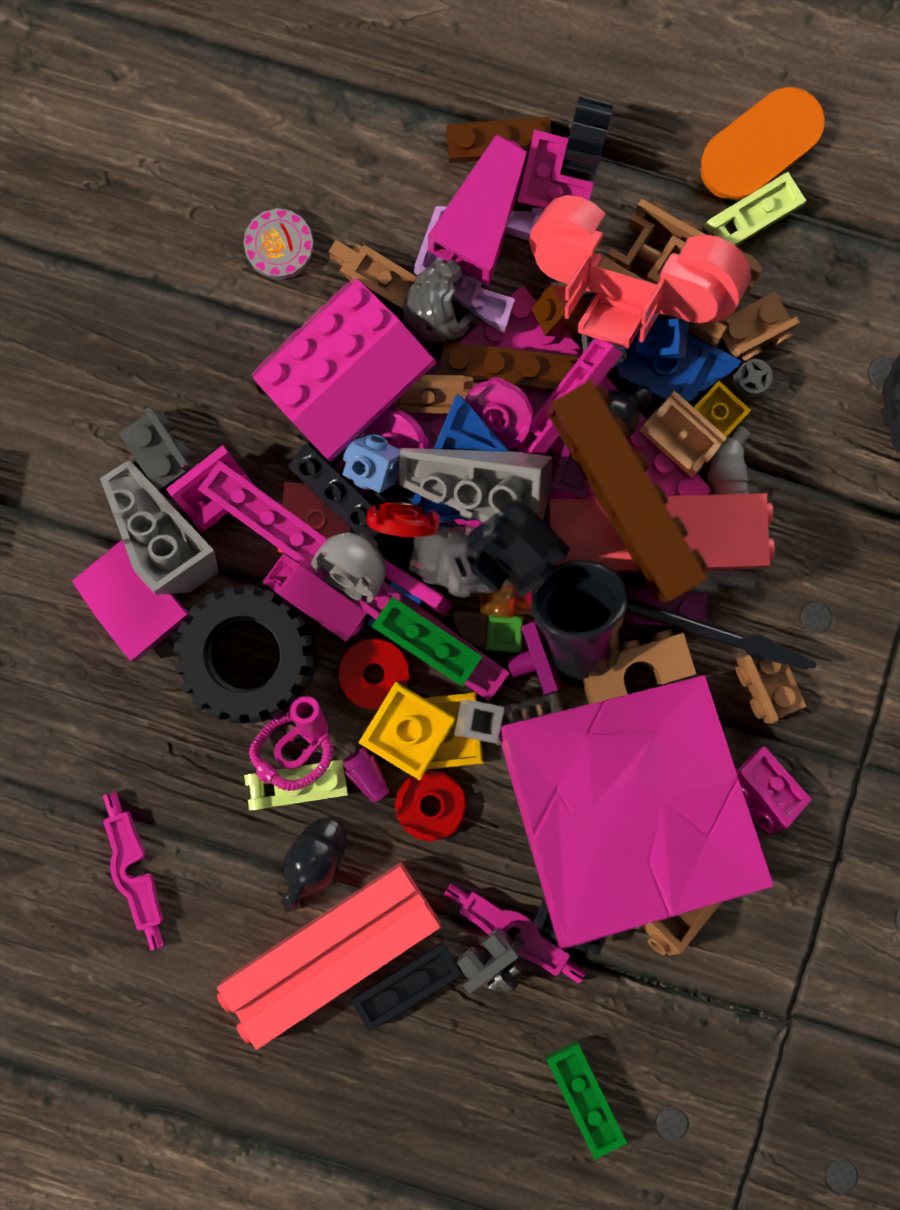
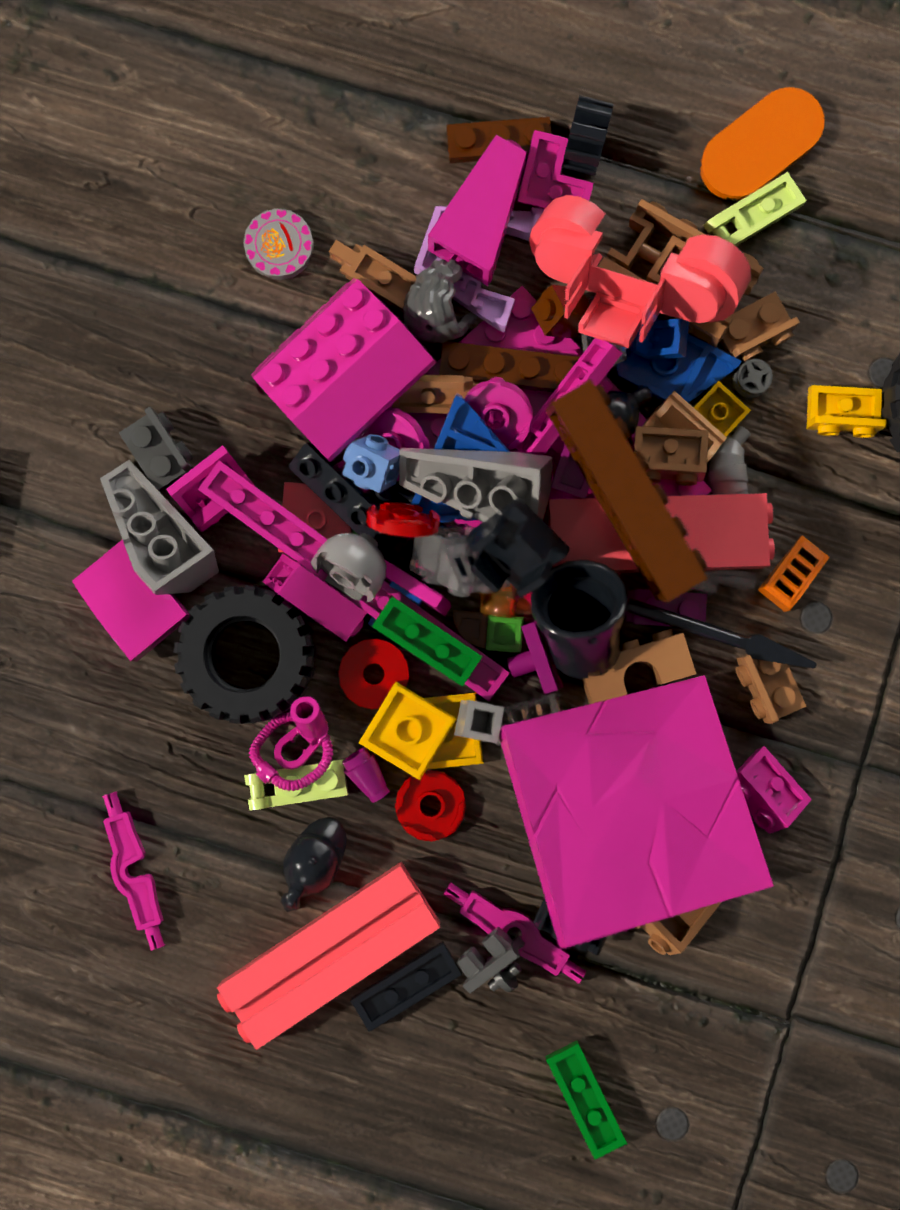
(673, 453): none -> medium nougat bracket
(776, 595): none -> orange slope
(846, 410): none -> yellow bracket

